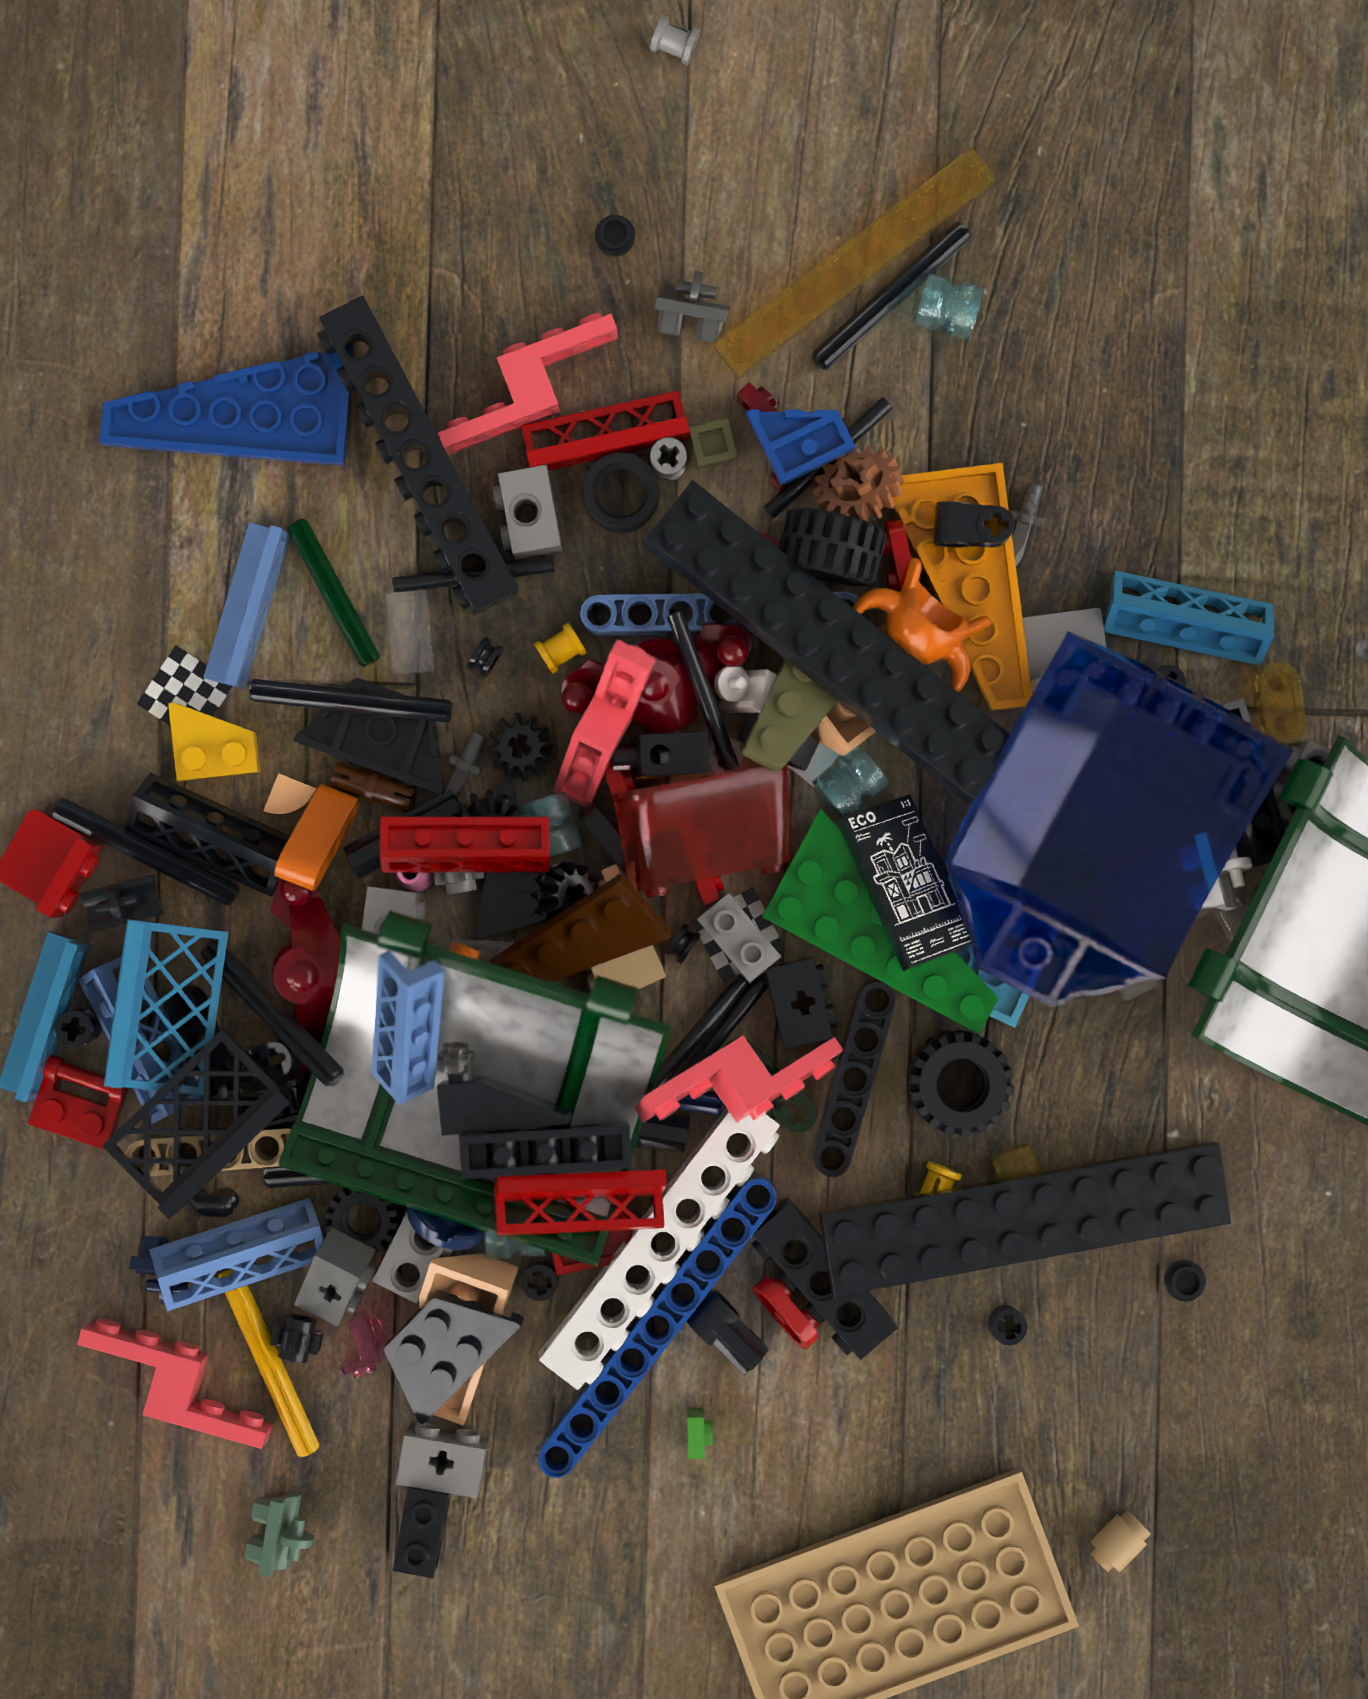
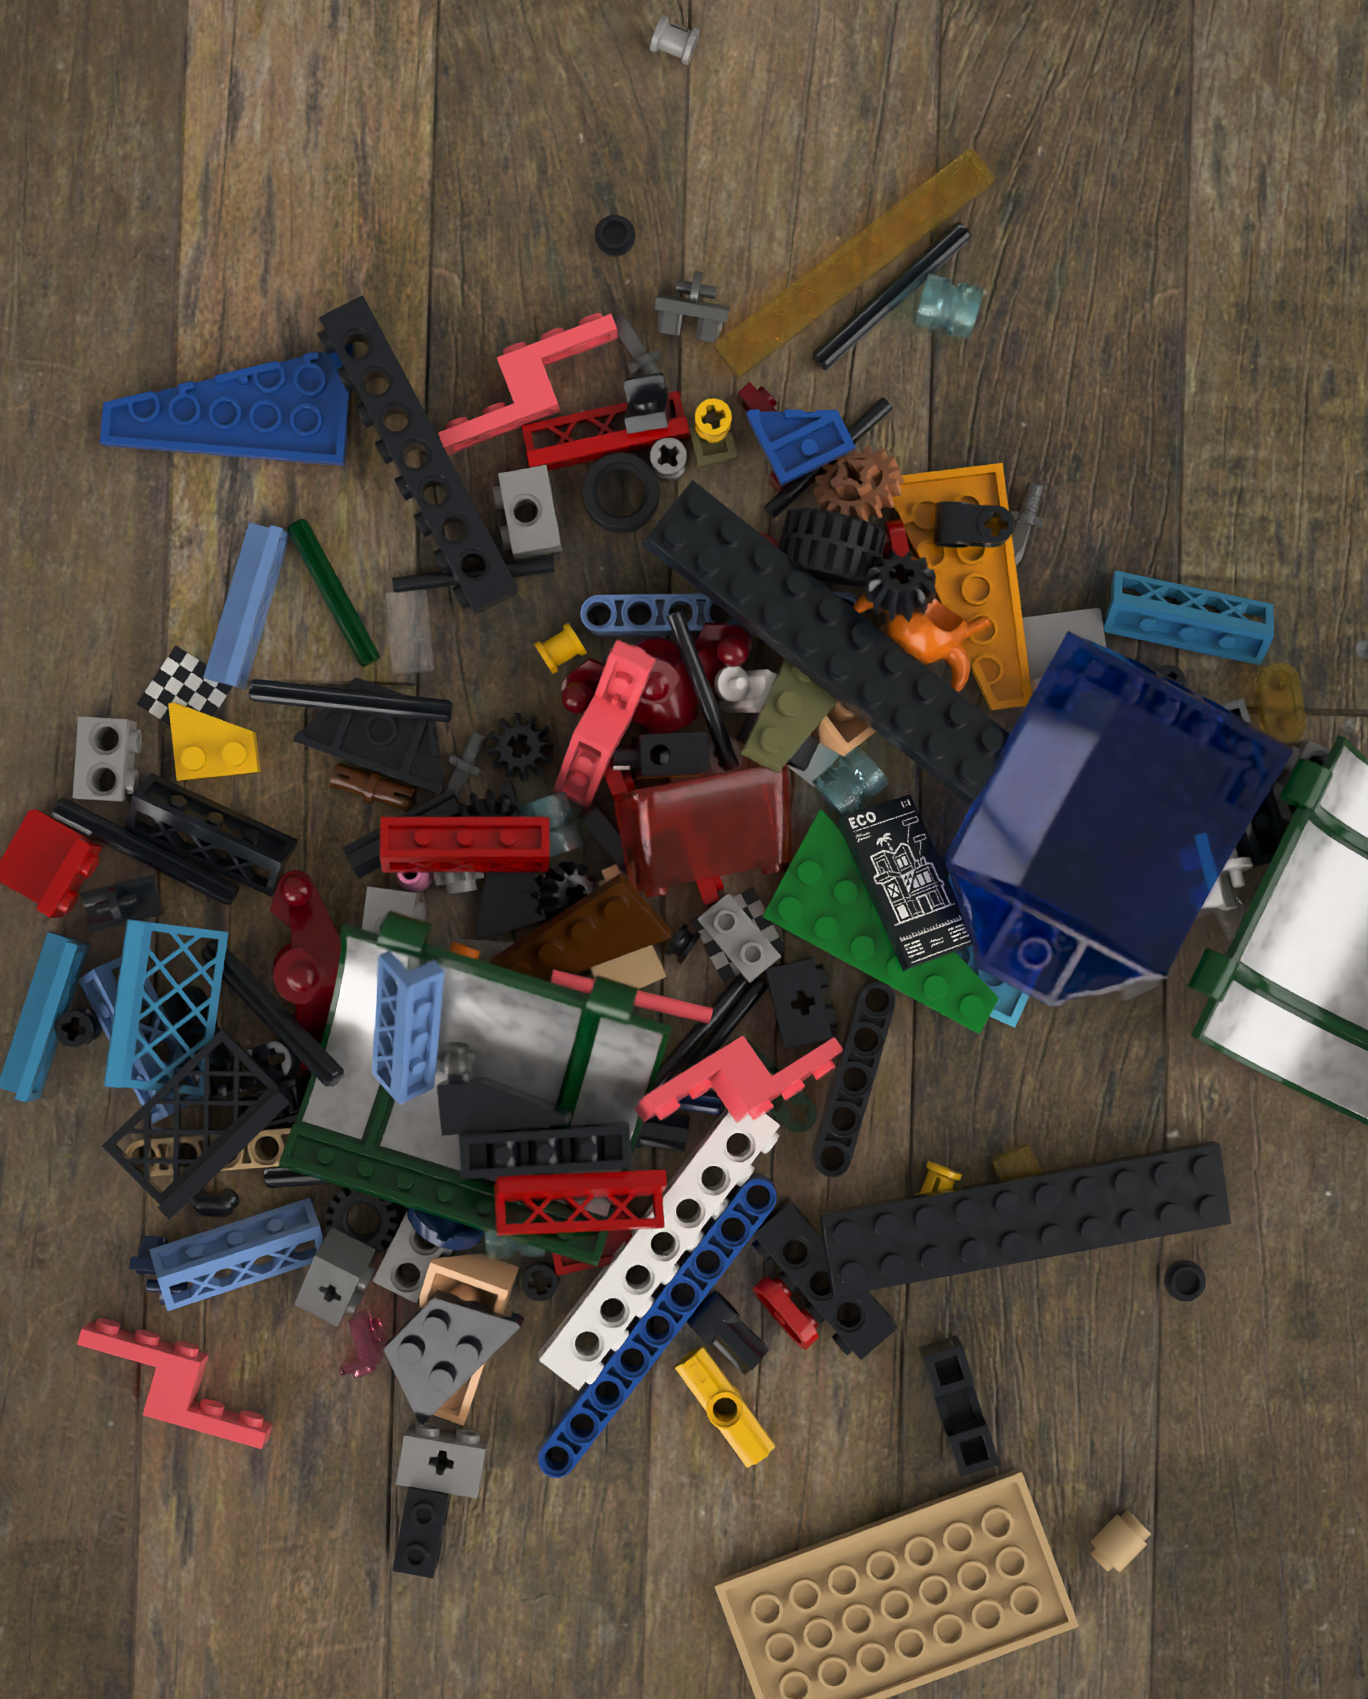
(73, 1114): red plate -> none
(94, 759): none -> light grey brick
(272, 1369): yellow axle -> none
(283, 1533): sand green hips -> none
(288, 795): light nougat tile -> none
(297, 1338): black gear -> none
(317, 837): orange beam -> none
(485, 657): black bush -> none
(643, 999): none -> coral bar
(644, 361): none -> dark grey piece
(647, 403): none -> black bracket
(698, 1433): bright green plate -> none
(720, 410): none -> yellow bush
(739, 1426): none -> yellow piece
(900, 585): none -> black gear
(958, 1405): none -> black arch
(989, 1102): black tyre -> none
(999, 1334): black bush -> none

